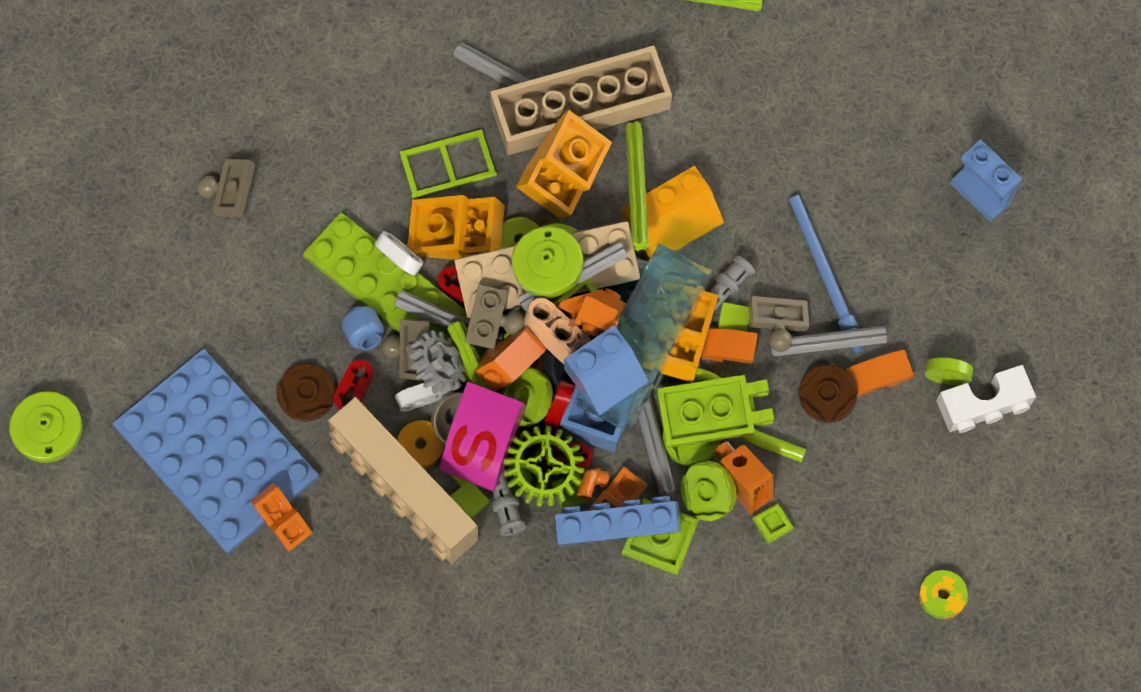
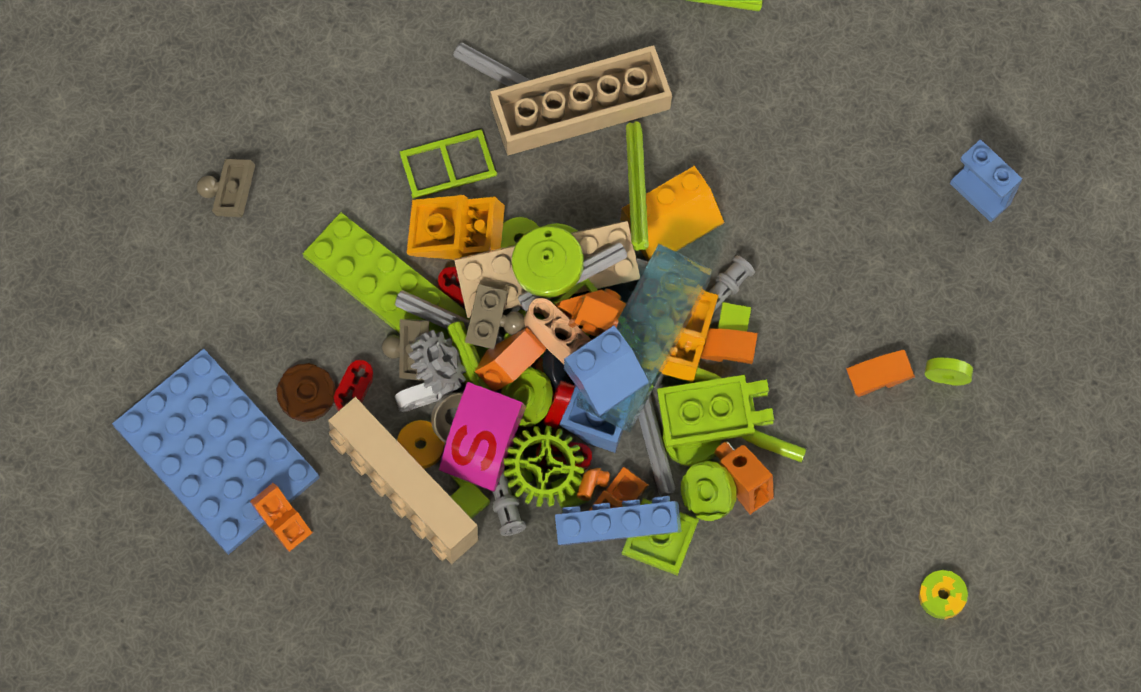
(45, 427): lime wheel -> none
(362, 328): medium blue head -> none
(398, 253): white beam -> none
(564, 165): light orange slope -> none
(772, 523): lime tile -> none
(778, 315): dark tan plate -> none
(828, 393): reddish brown tile -> none
(835, 340): light grey axle -> none
(846, 321): medium blue bar -> none
(963, 410): white arch -> none

